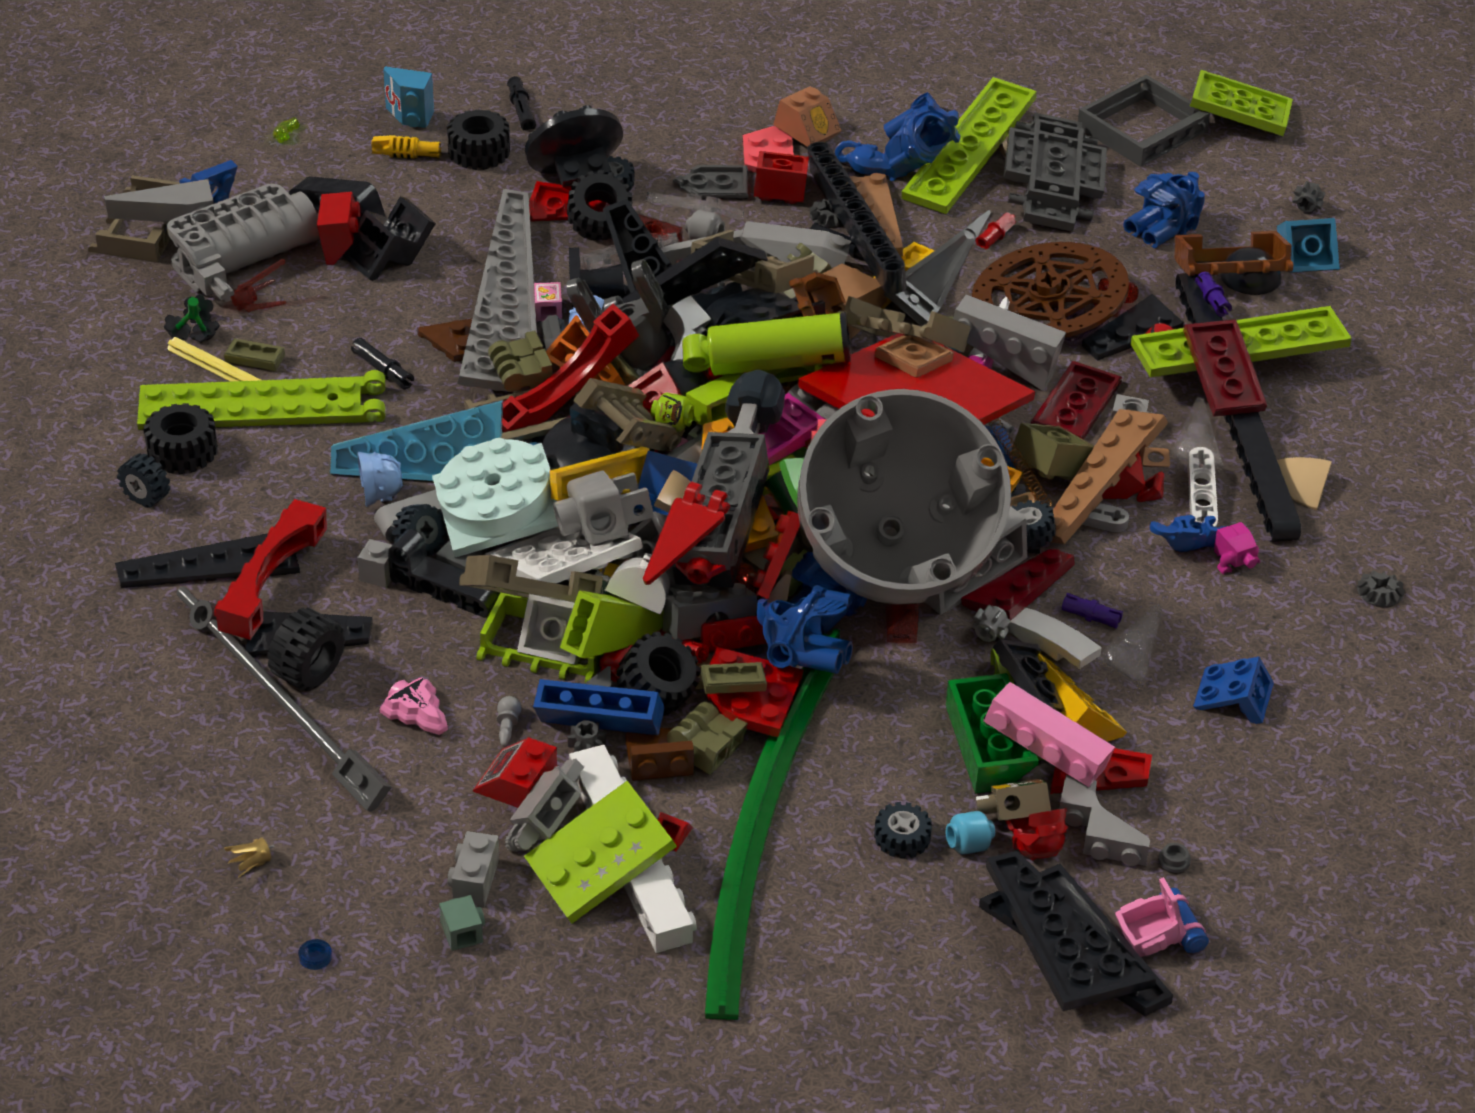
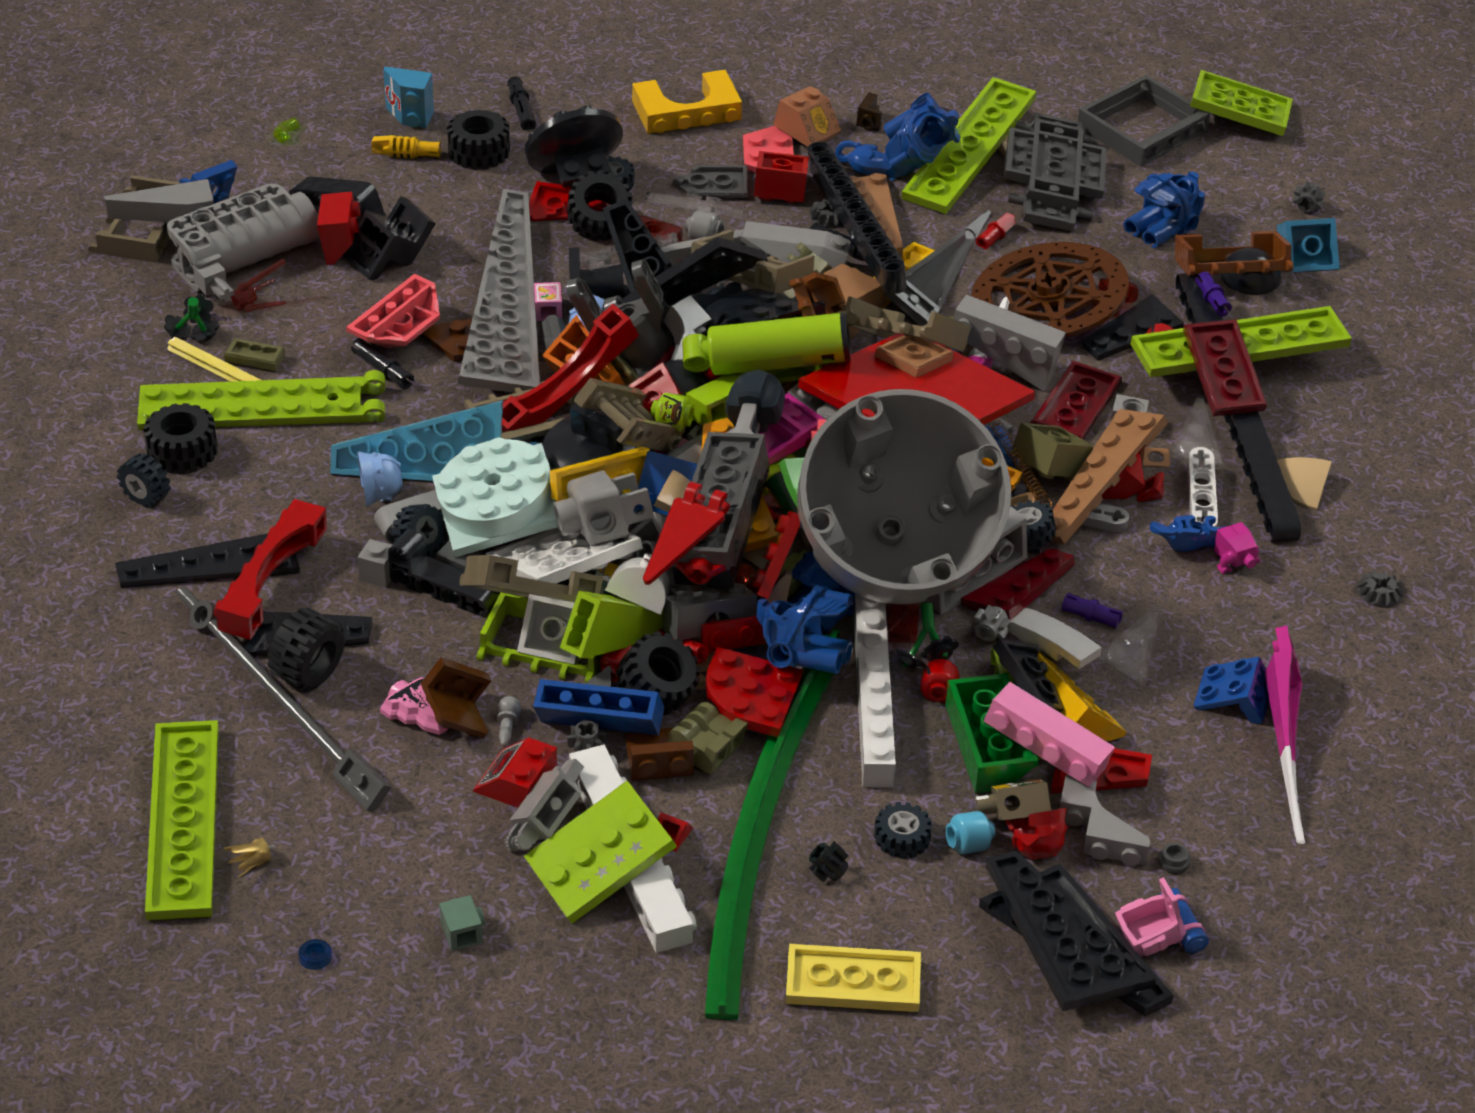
(182, 821): none -> lime plate
(399, 315): none -> coral wedge
(452, 696): none -> reddish brown bracket
(474, 867): light grey brick -> none
(521, 362): olive legs -> none
(662, 114): none -> yellow arch
(733, 678): olive plate -> none
(828, 861): none -> black gear
(853, 977): none -> light yellow plate
(869, 114): none -> dark brown bracket
(874, 694): none -> white brick
(935, 679): none -> red head
(936, 650): none -> plant
(1284, 693): none -> dark pink plate

